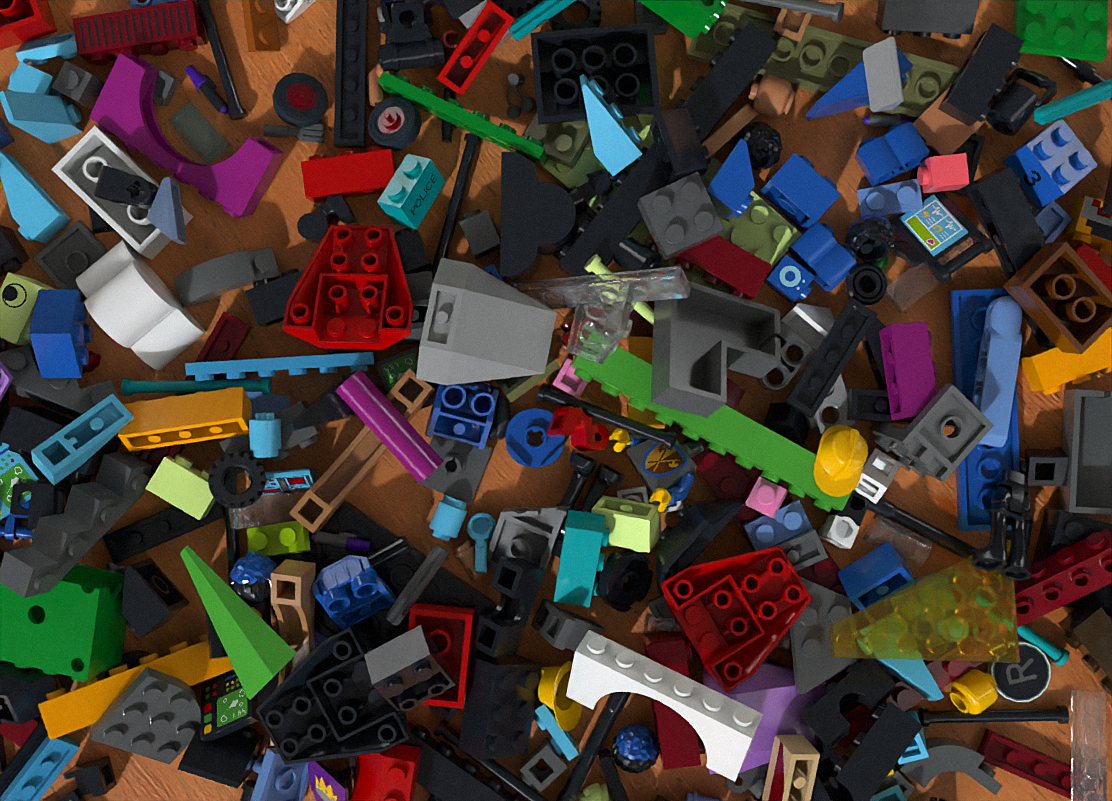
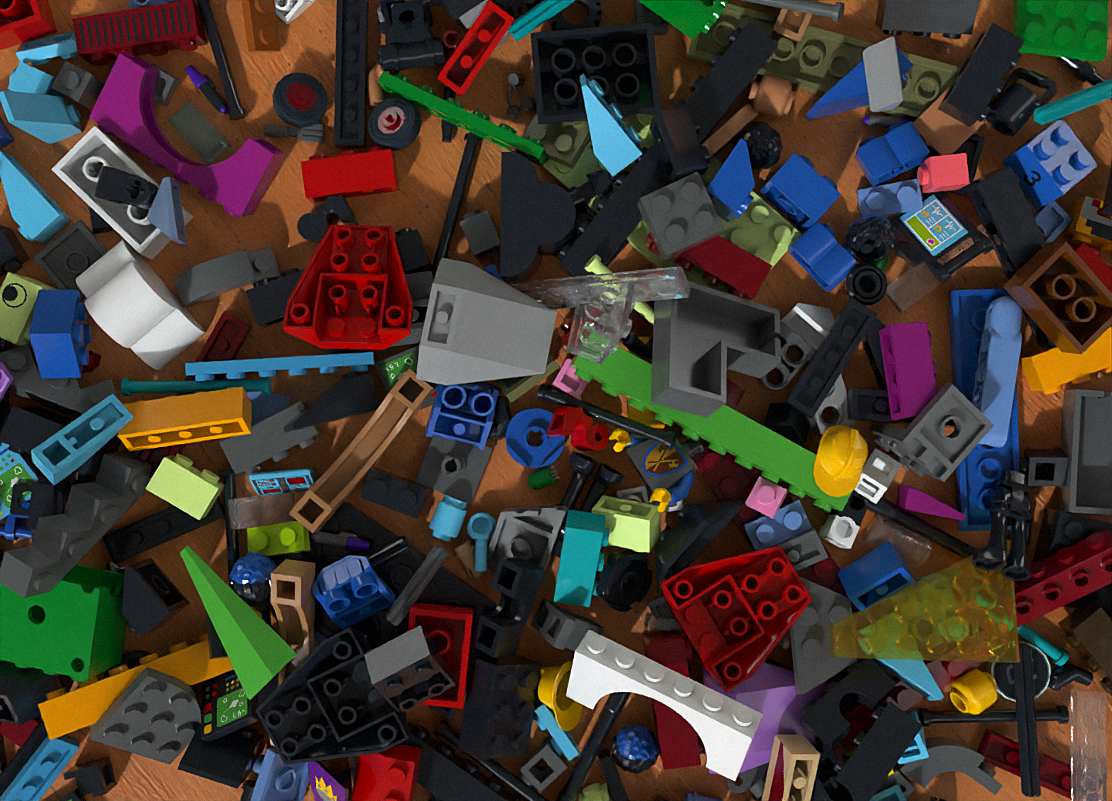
(231, 461): black tyre -> none
(265, 435): medium azure brick -> none
(389, 426): magenta brick -> none
(395, 492): none -> black brick
(411, 191): teal brick -> none
(542, 478): none -> green piece
(636, 256): black brick -> none
(637, 346): none -> black arm
(789, 279): blue brick -> none
(915, 500): none -> magenta slope
(1027, 723): none -> black axle
(1066, 674): none -> black arm

